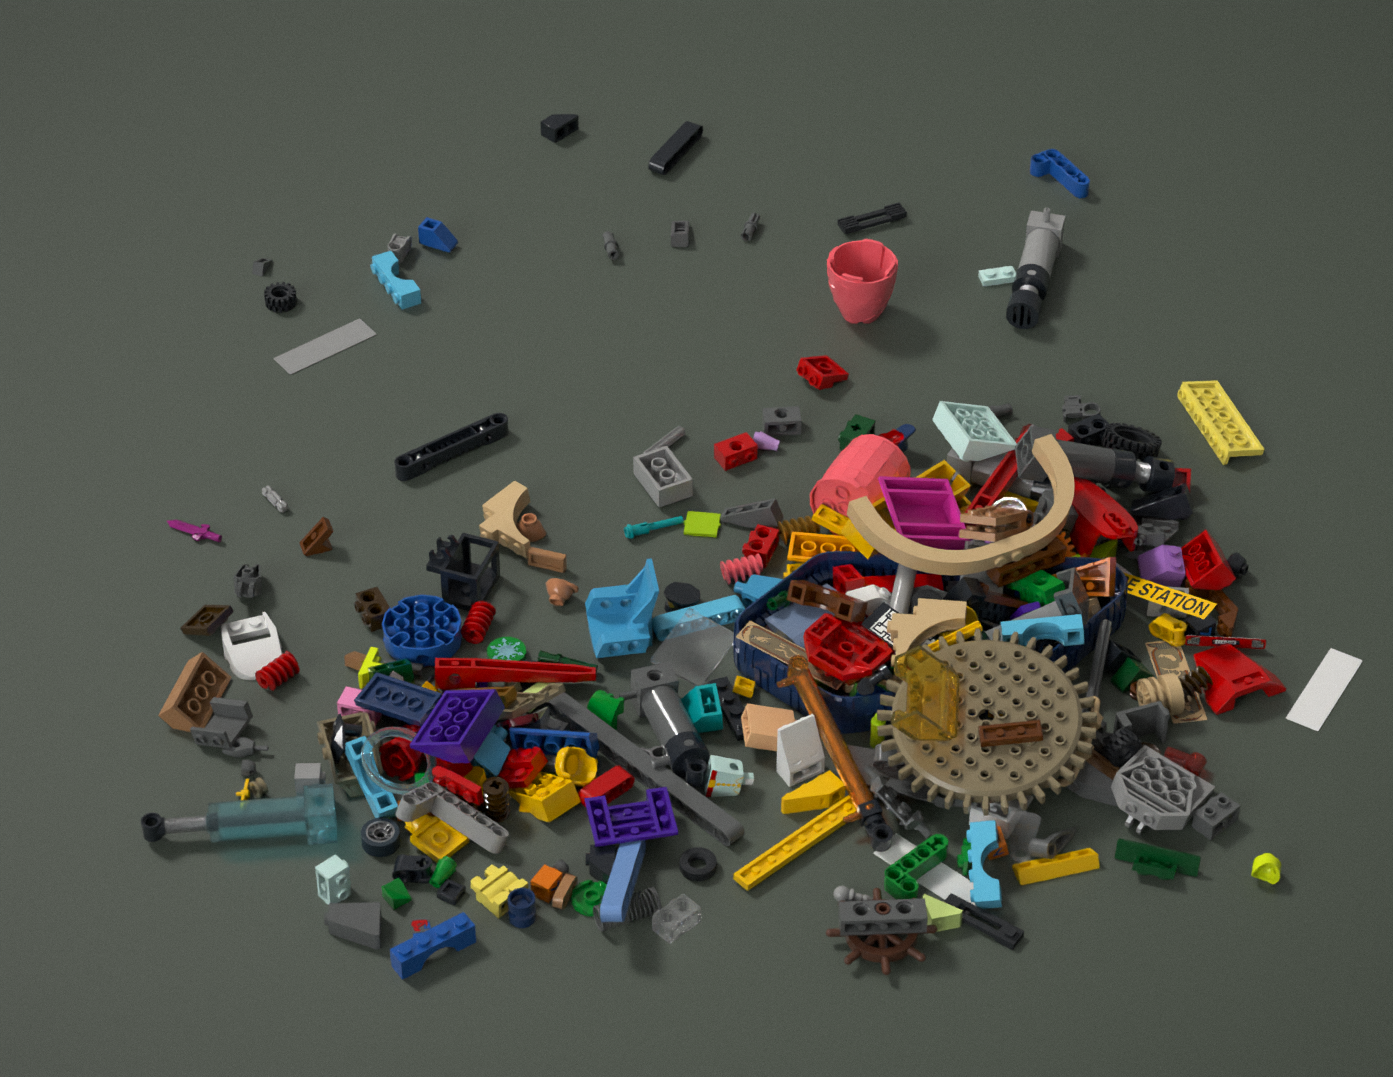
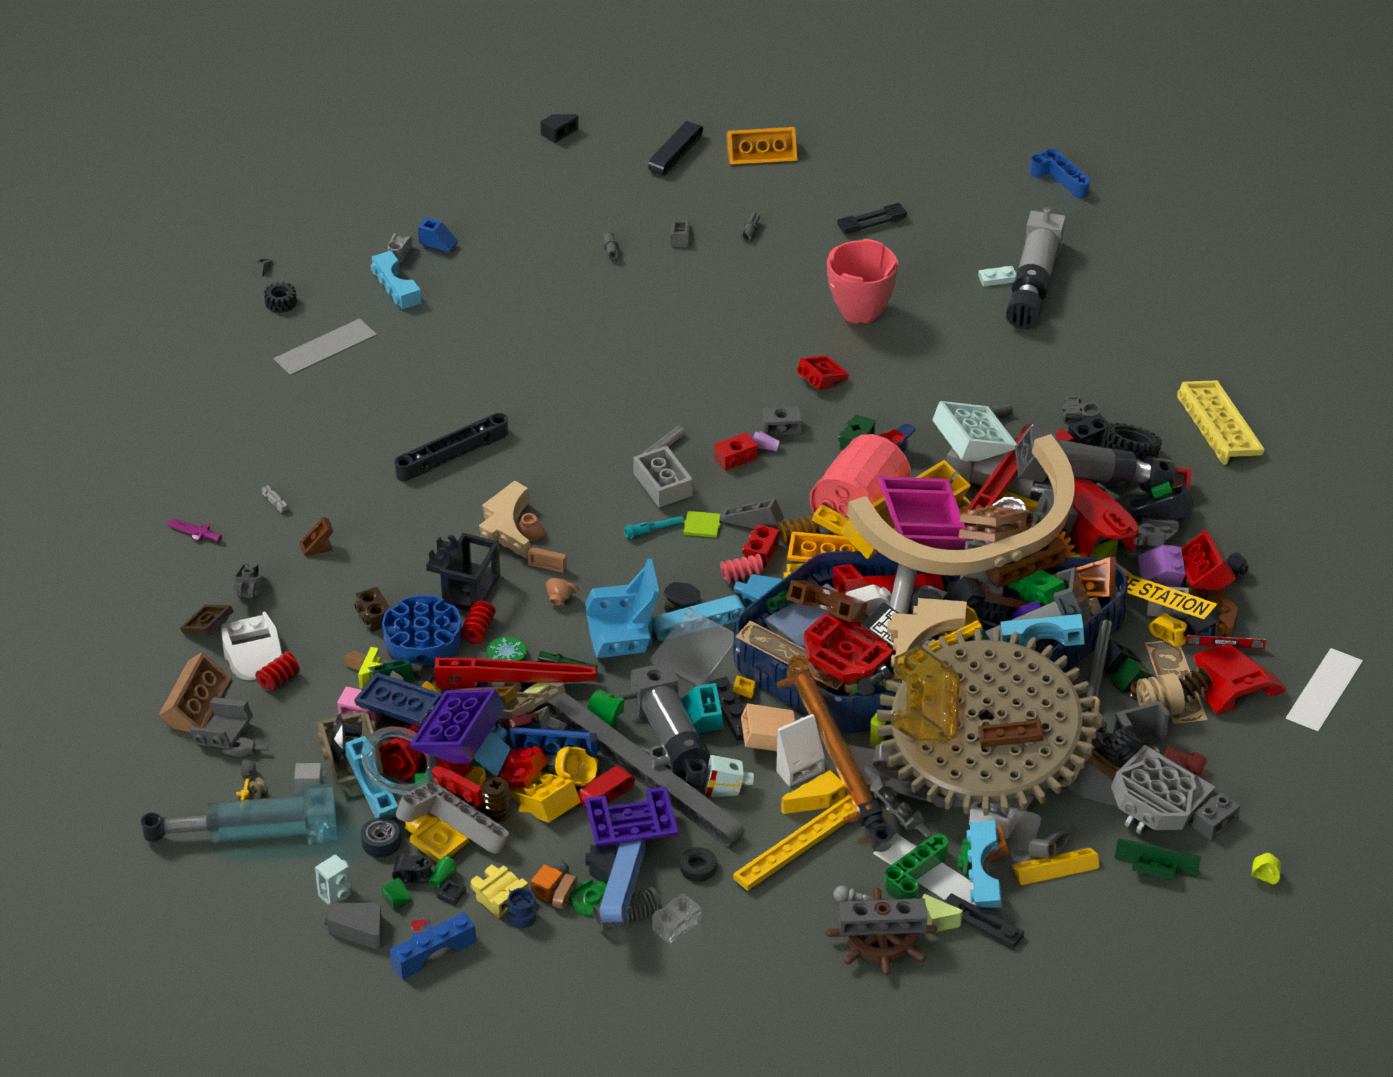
(761, 145): none -> light orange slope
(1161, 490): none -> green tile

